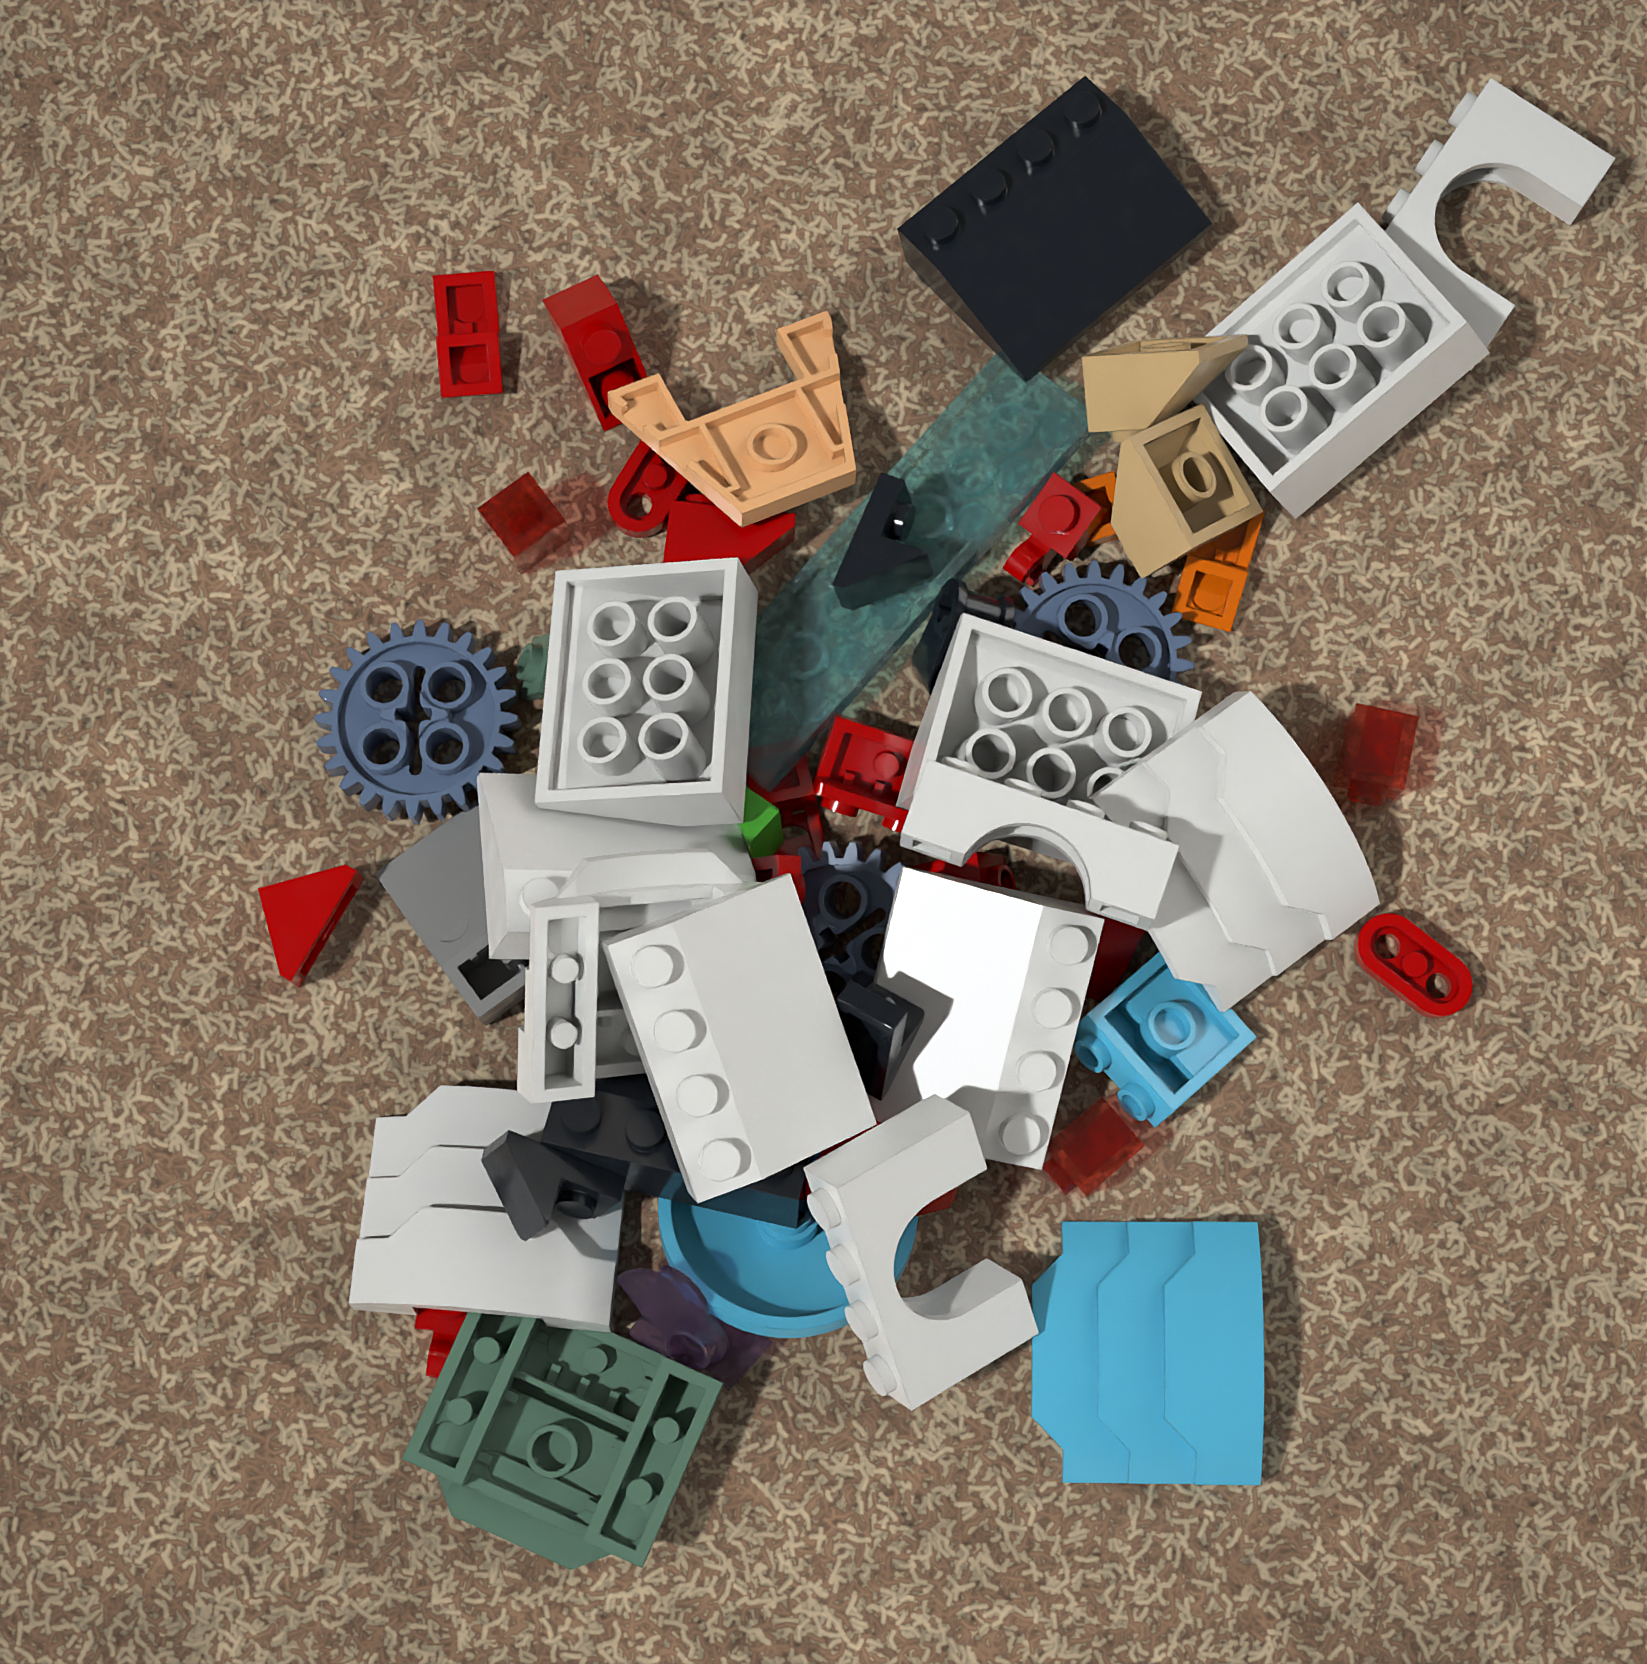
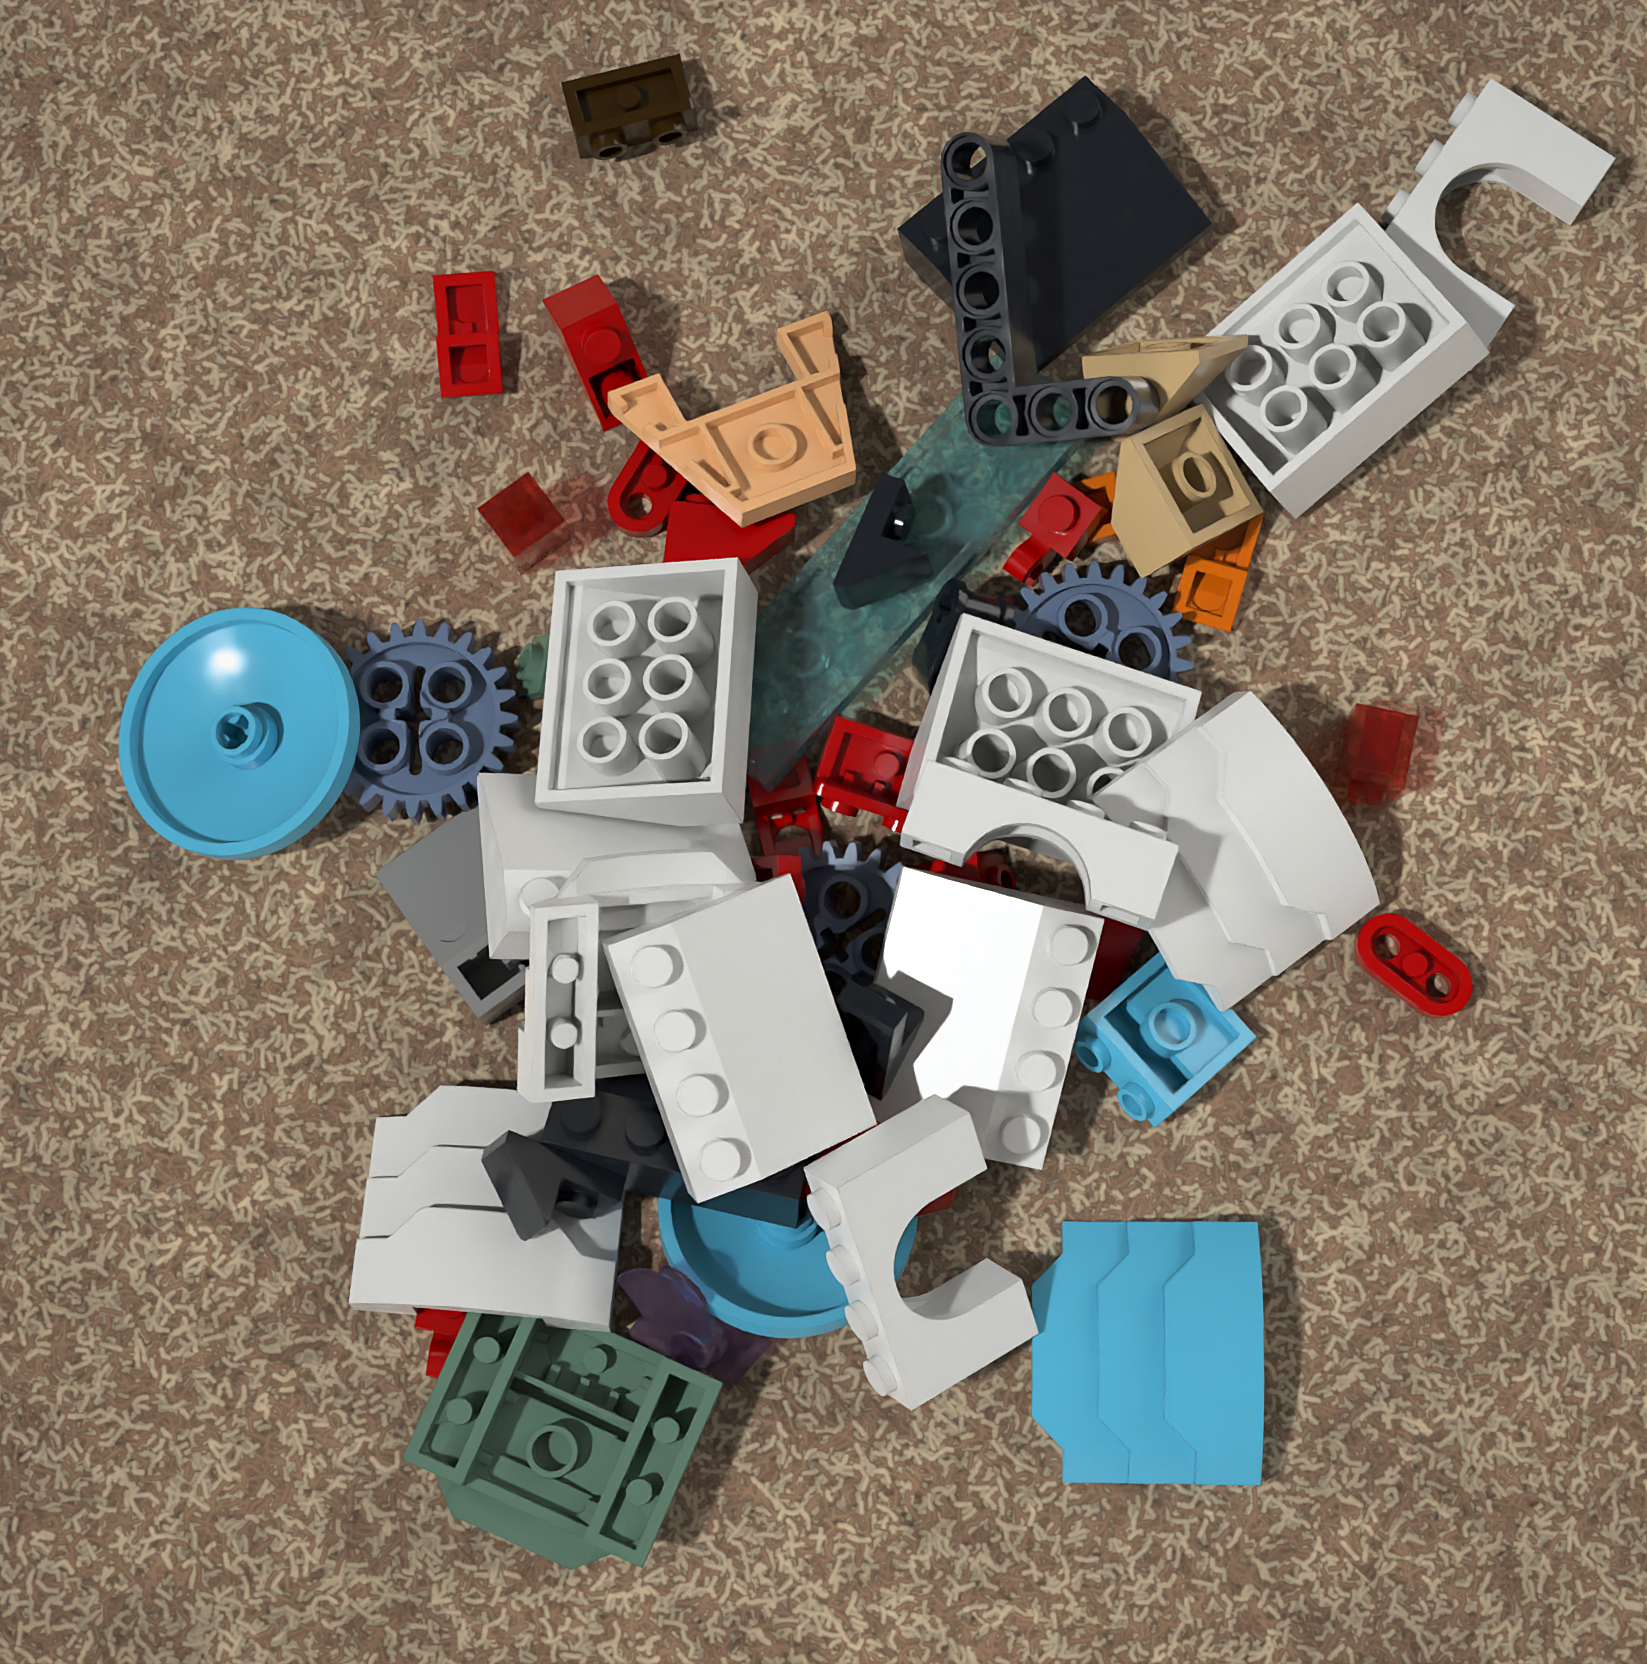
(239, 734): none -> medium azure dish
(304, 915): red slope -> none
(630, 107): none -> dark brown bracket
(760, 826): bright green slope -> none
(1011, 317): none -> black beam
(1089, 1150): clear red brick -> none

